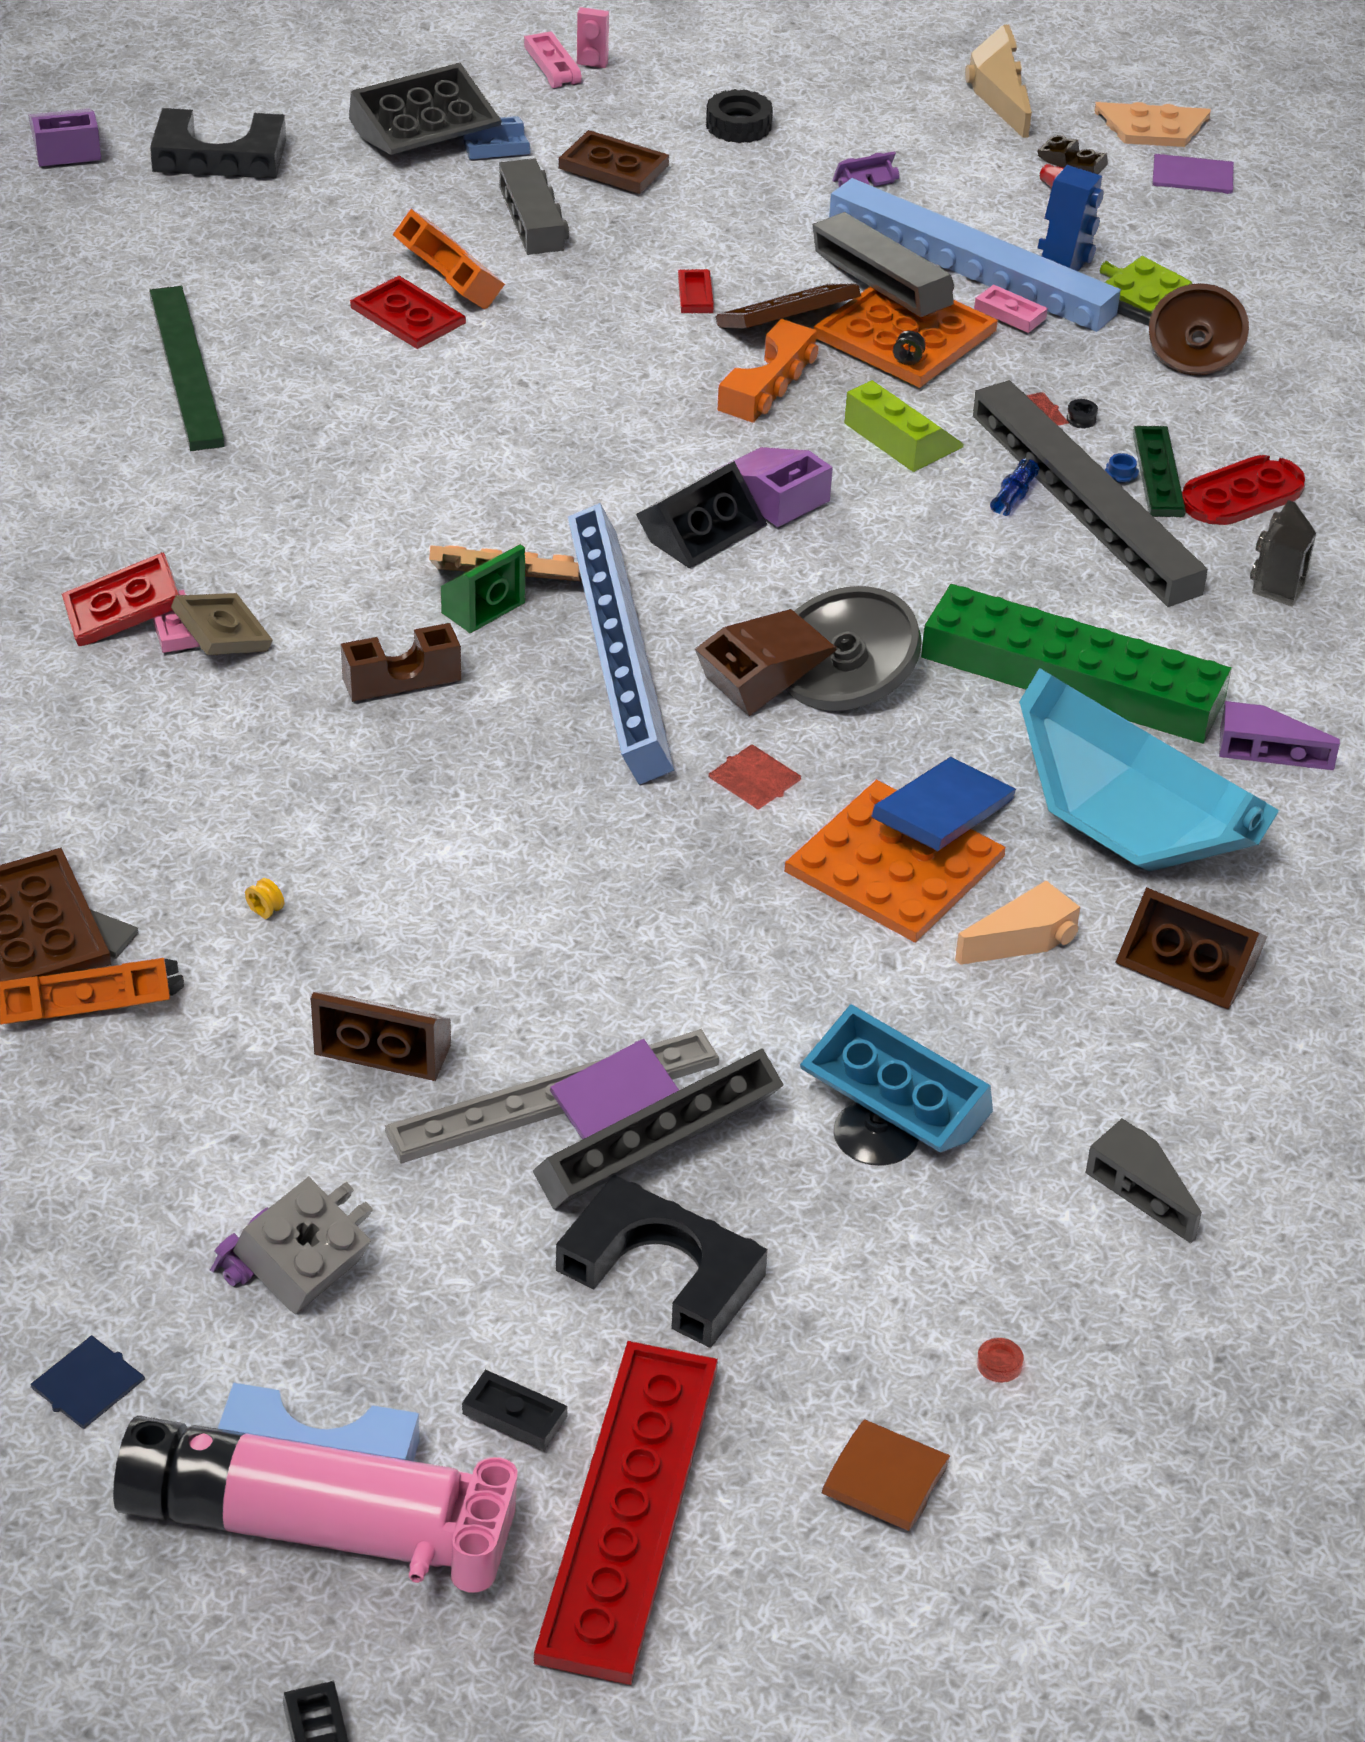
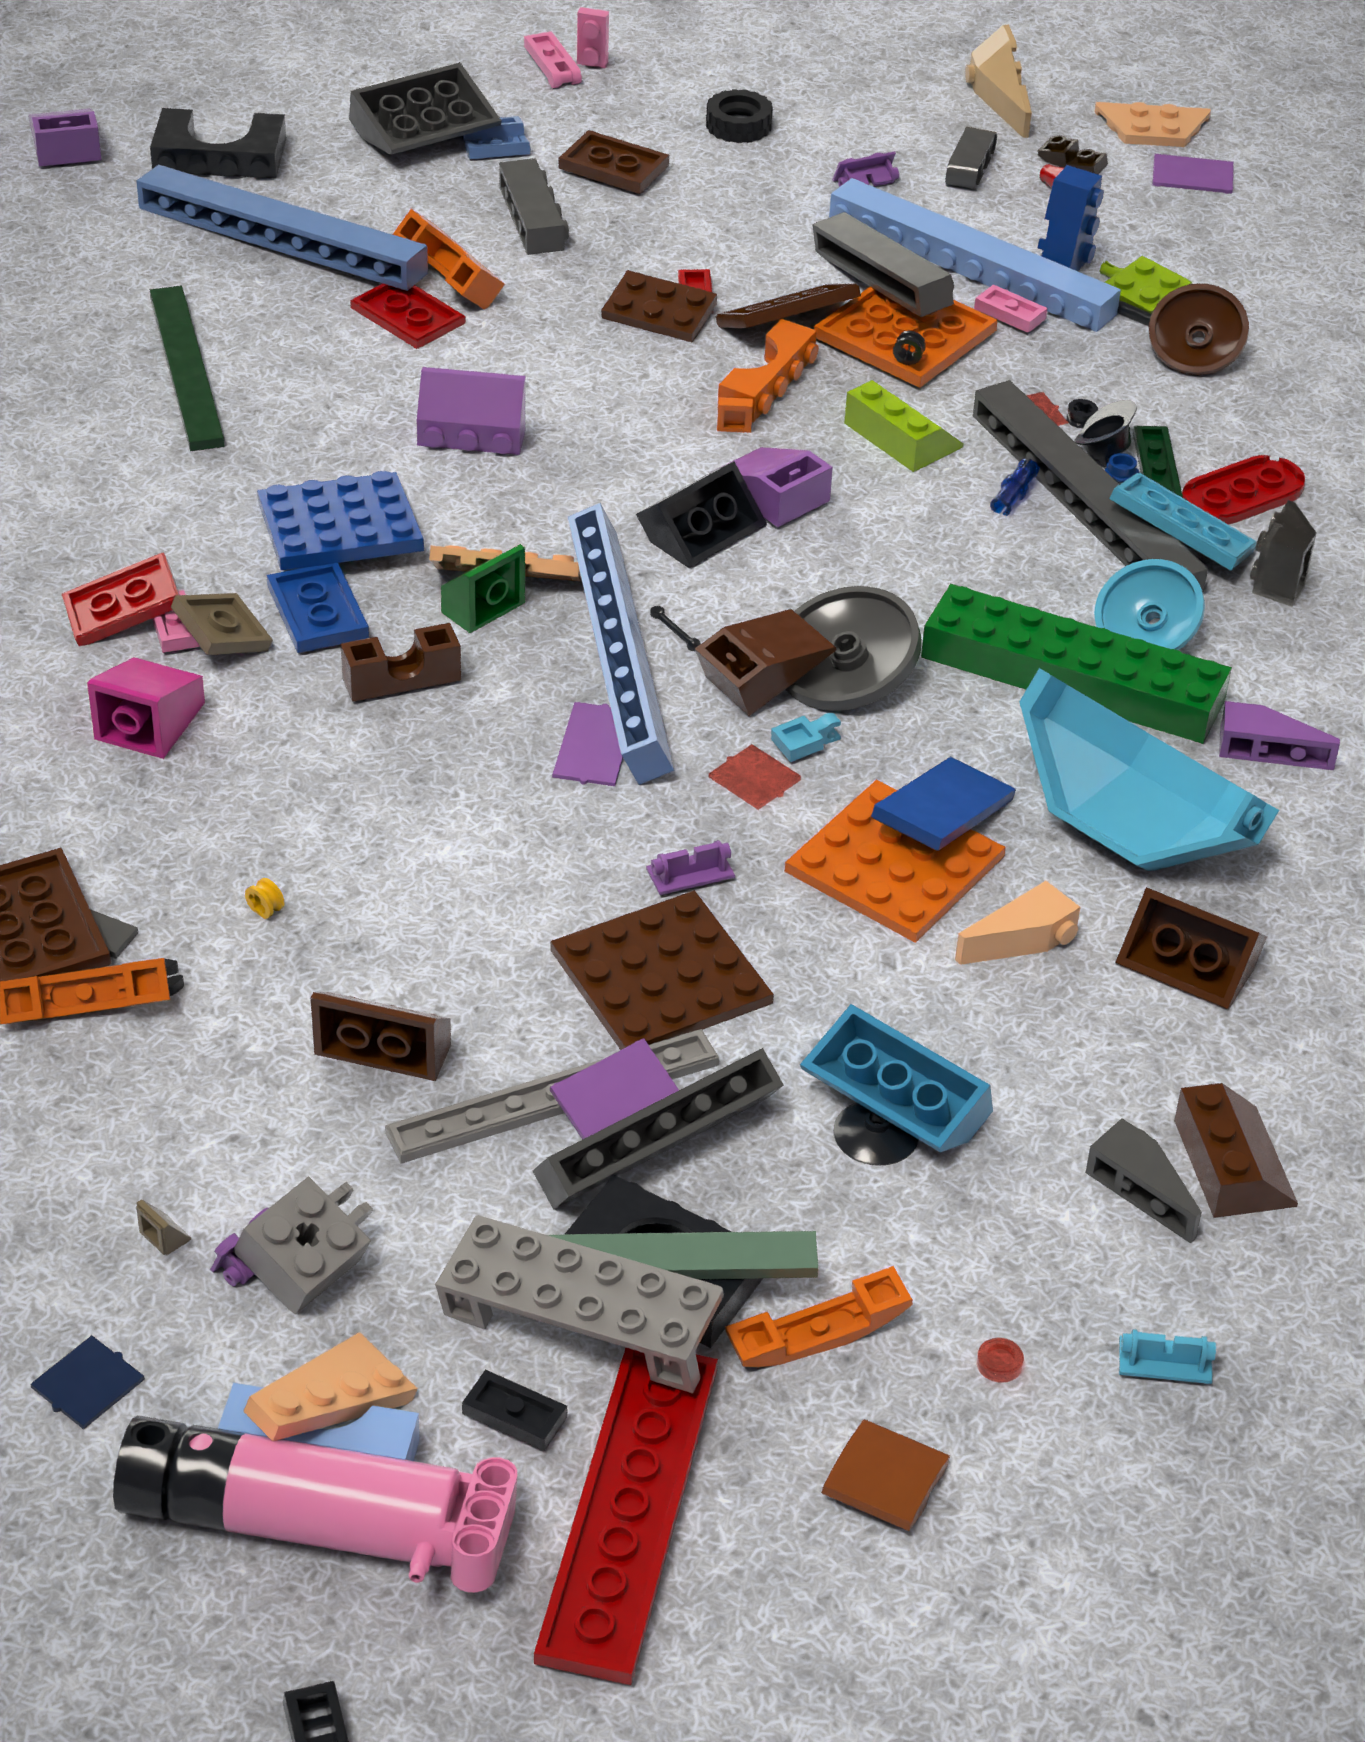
(144, 705): none -> dark pink slope
(160, 1228): none -> dark tan slope
(283, 227): none -> medium blue brick
(317, 607): none -> blue plate
(330, 1390): none -> light nougat wing
(339, 520): none -> plate
(471, 411): none -> medium lavender slope
(582, 1293): none -> light grey bracket
(589, 747): none -> medium lavender piece
(659, 306): none -> reddish brown plate
(659, 613): none -> black hinge
(661, 972): none -> reddish brown plate
(680, 871): none -> medium lavender hinge
(714, 1253): none -> sand green tile
(734, 414): none -> orange plate
(802, 737): none -> medium azure plate
(821, 1327): none -> orange slope
(971, 157): none -> dark grey beam
(1108, 431): none -> black piece
(1148, 592): none -> medium azure dish
(1158, 1358): none -> medium azure hinge
(1184, 520): none -> medium azure tile
(1231, 1152): none -> reddish brown slope

